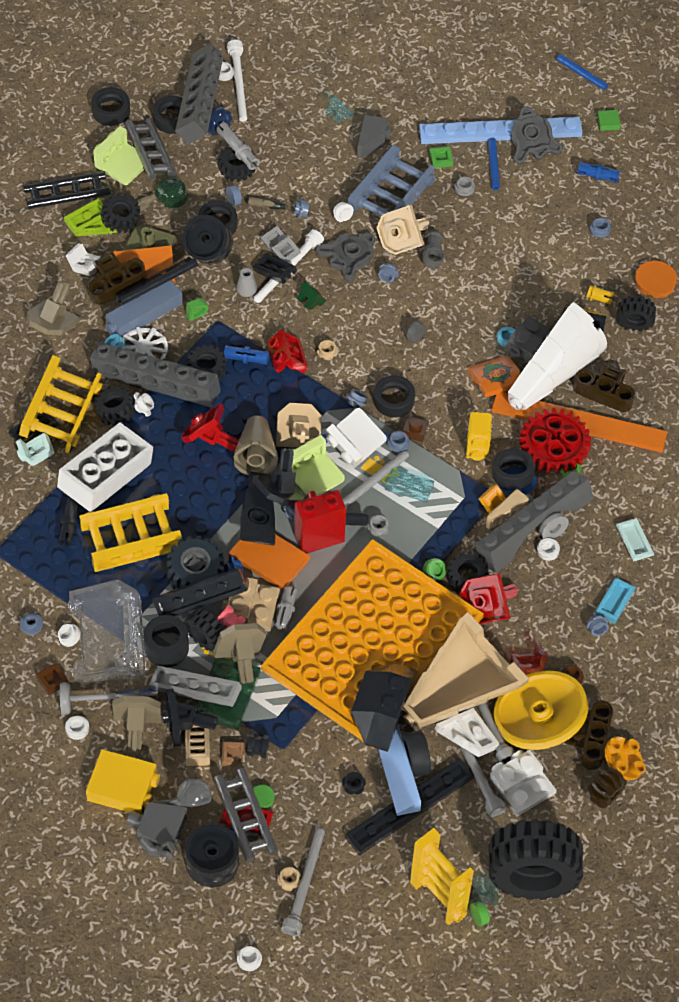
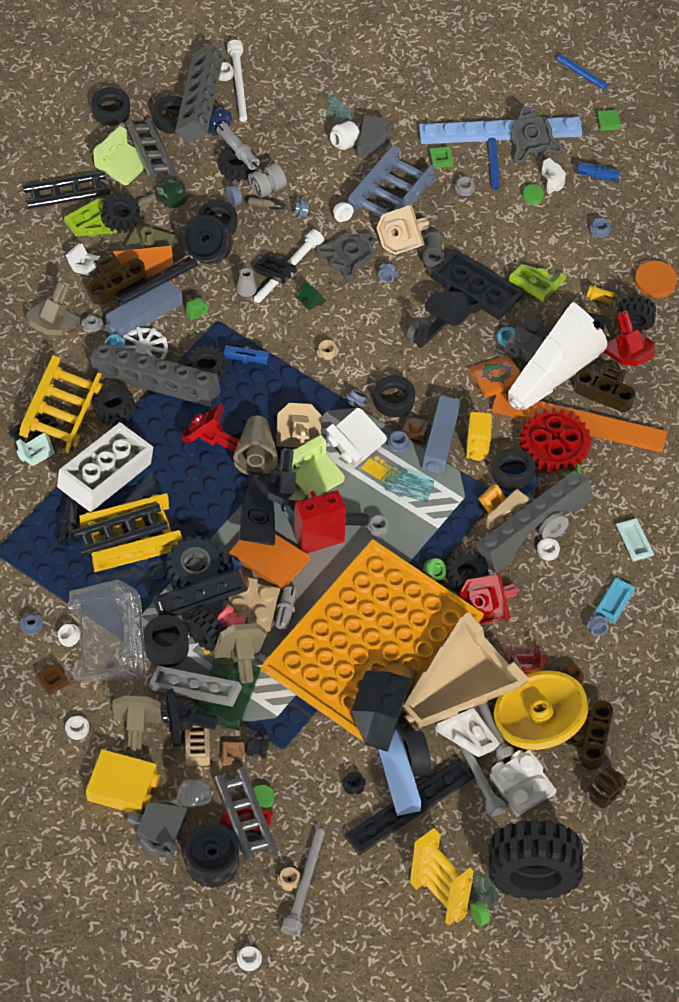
(66, 697): light grey piece -> none
(92, 328): none -> light grey plate
(132, 534): none -> black bar
(143, 403): white plate -> none
(268, 180): none -> light grey wheel
(280, 245): light grey slope -> none
(287, 351): red bracket -> none
(345, 135): none -> white head
(375, 478): light grey piece -> none
(441, 434): none -> sand blue brick
(467, 291): none -> black plate
(533, 194): none -> bright green tile
(536, 281): none -> lime wing
(554, 174): none -> white bracket
(625, 757): light orange dish -> none
(630, 345): none -> red piece

